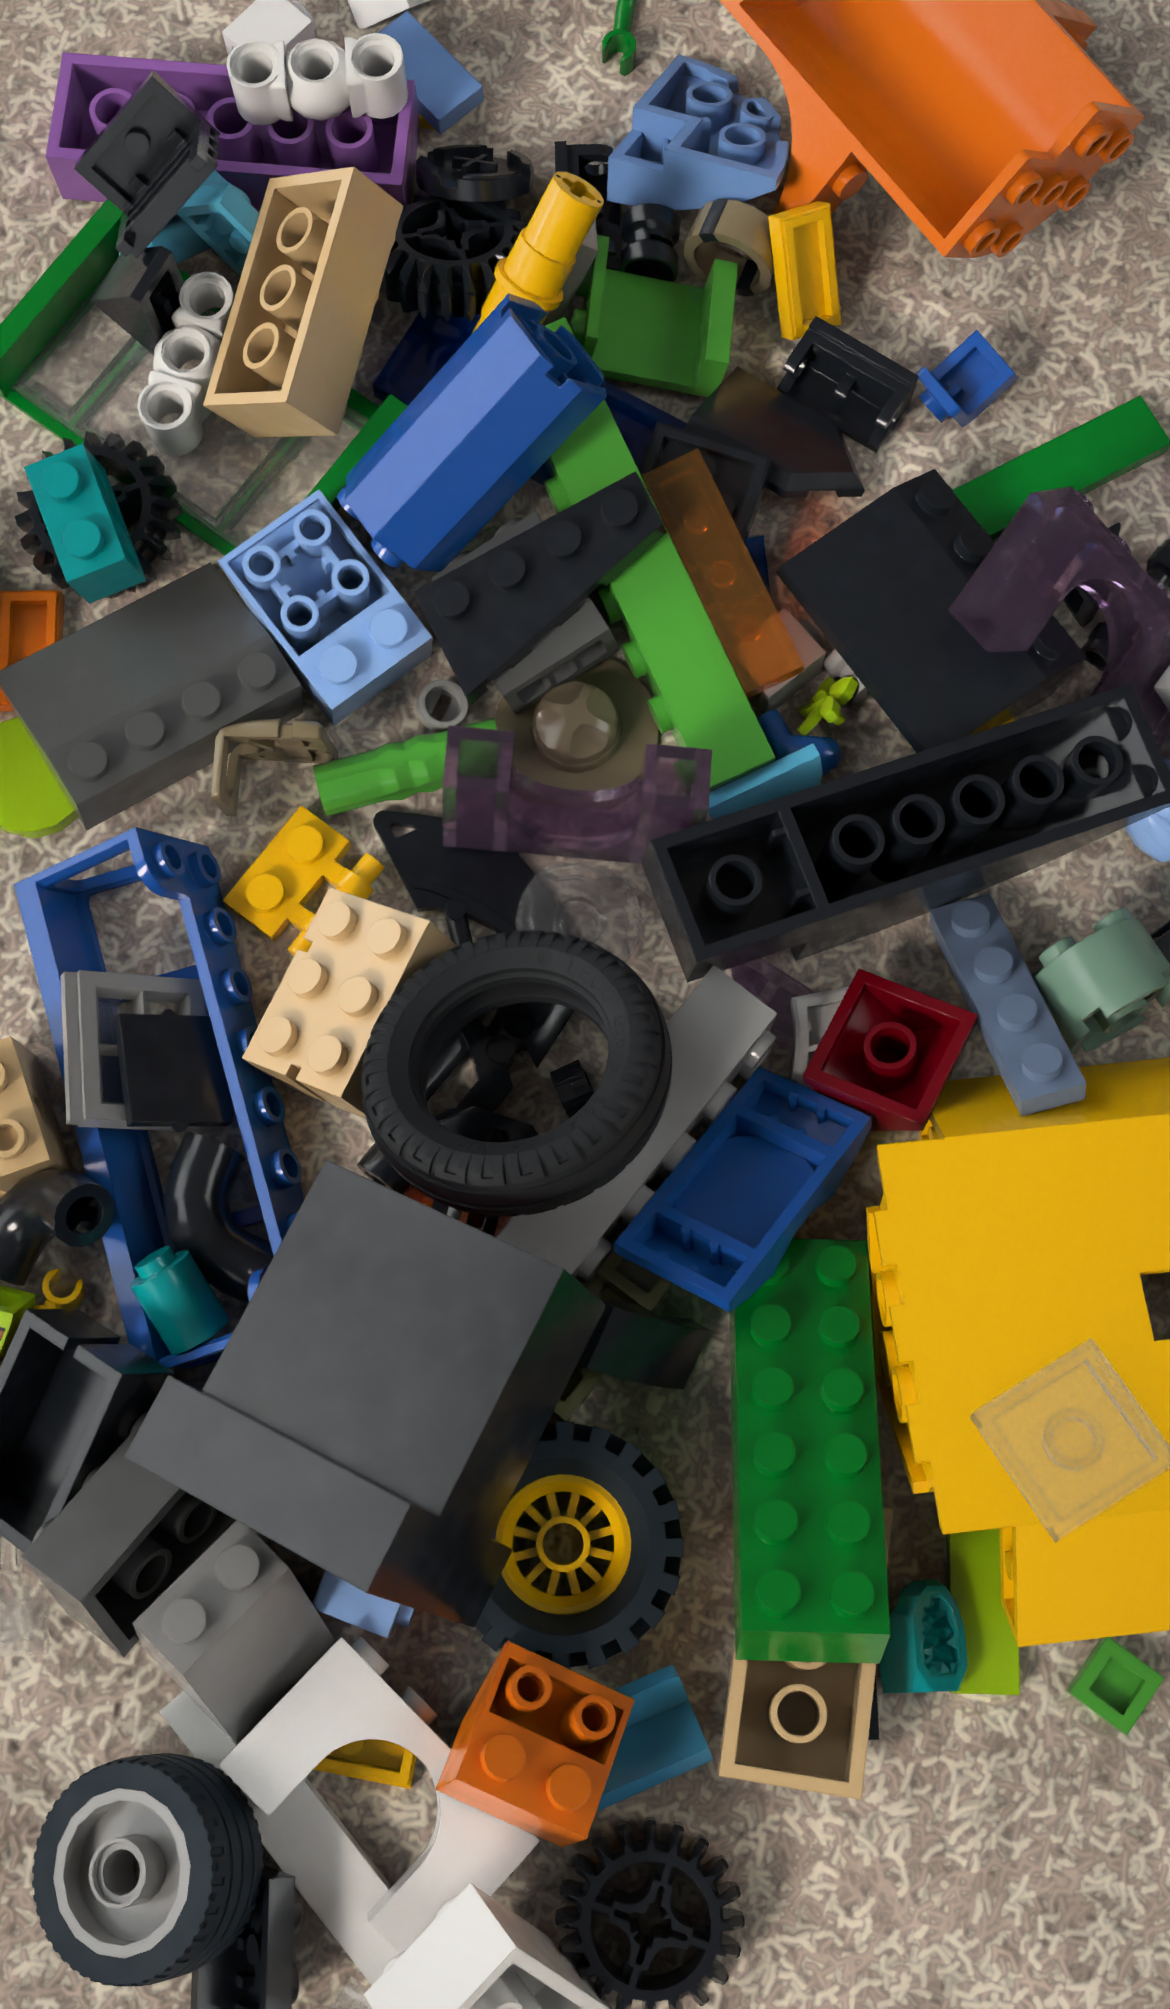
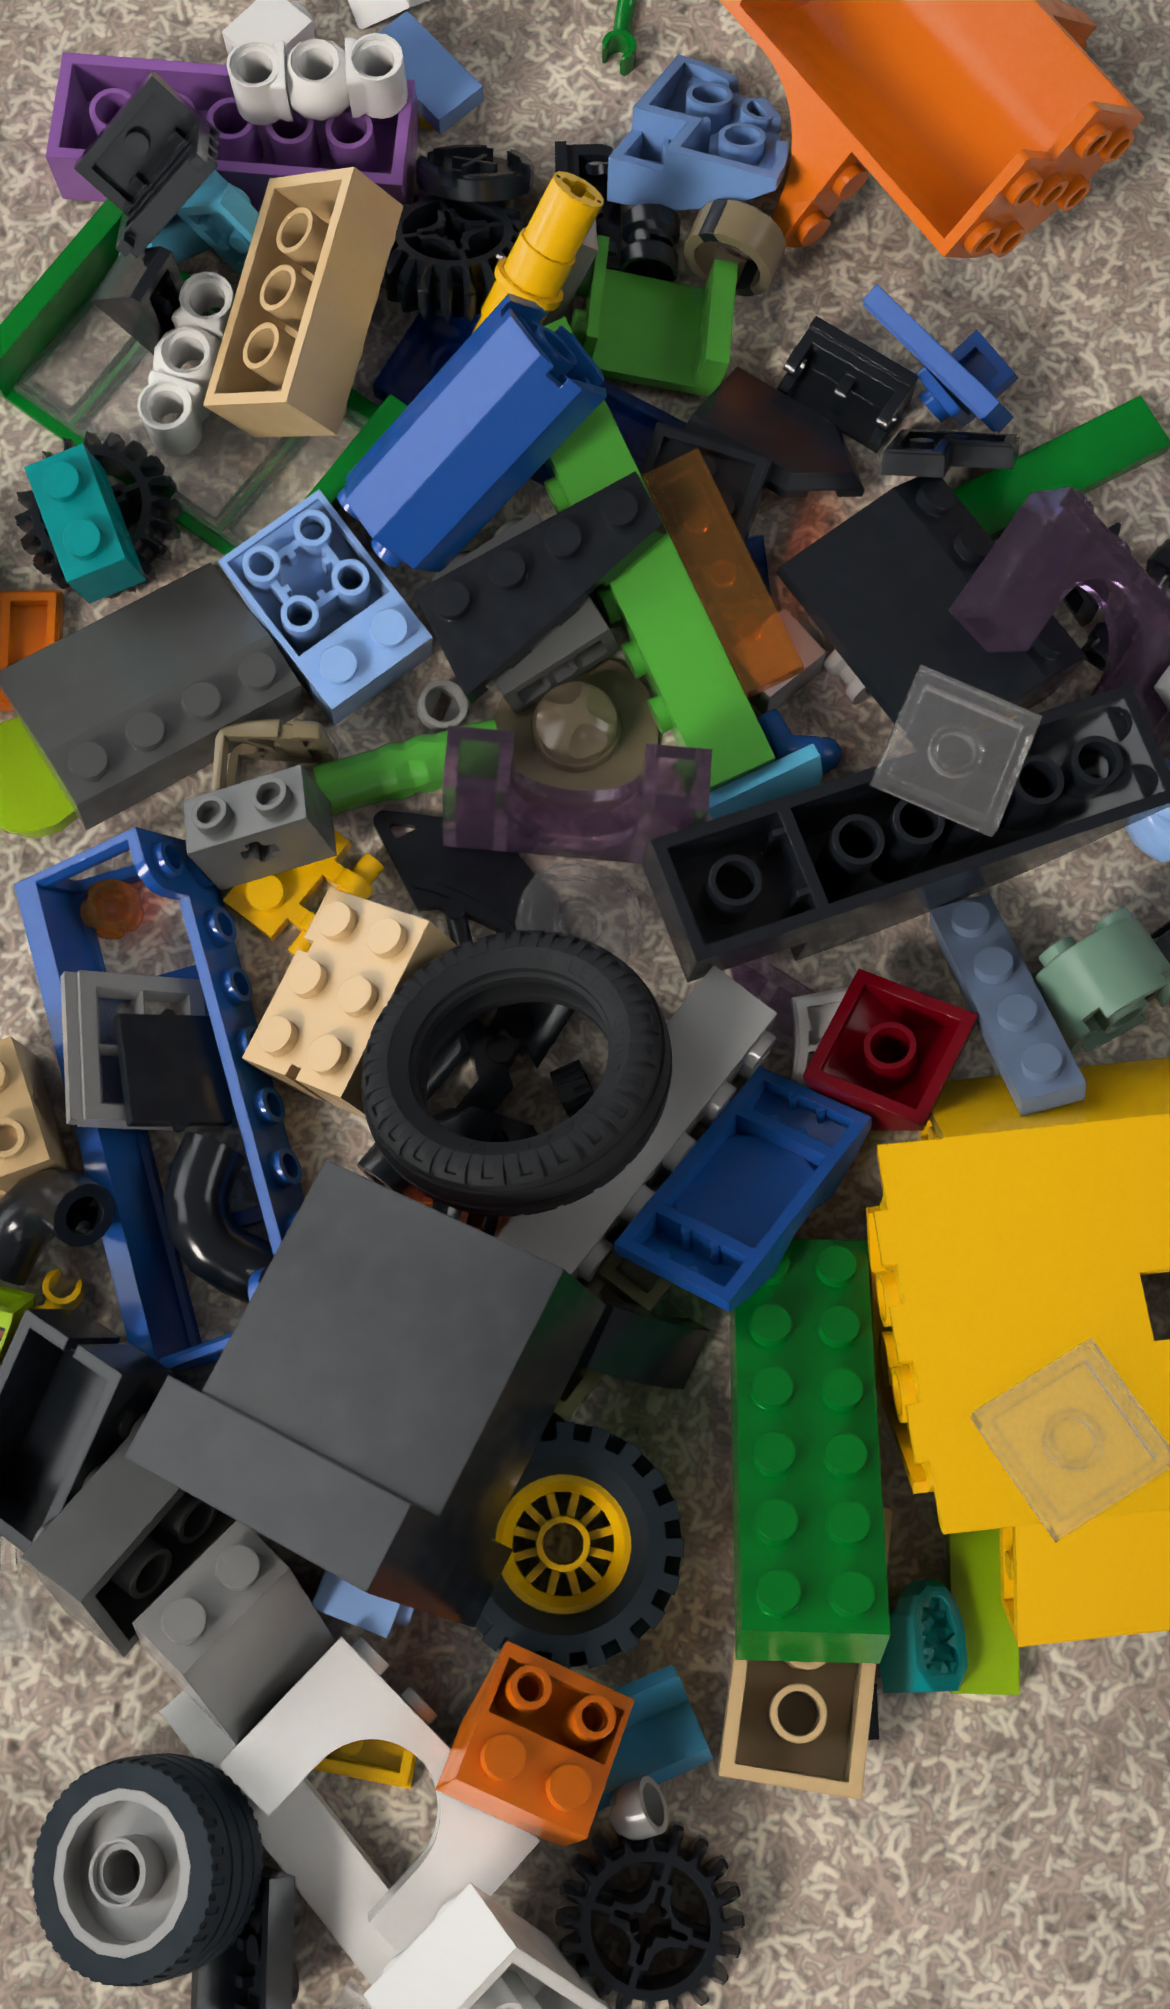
(104, 894): none -> clear orange plate
(177, 1299): teal brick -> none
(259, 827): none -> dark grey brick
(639, 1809): none -> light grey hinge
(804, 267): yellow tile -> none
(827, 703): lime plant -> none
(934, 452): none -> black tile
(937, 359): none -> tile
(956, 751): none -> clear tile
(1115, 1684): bright green tile -> none

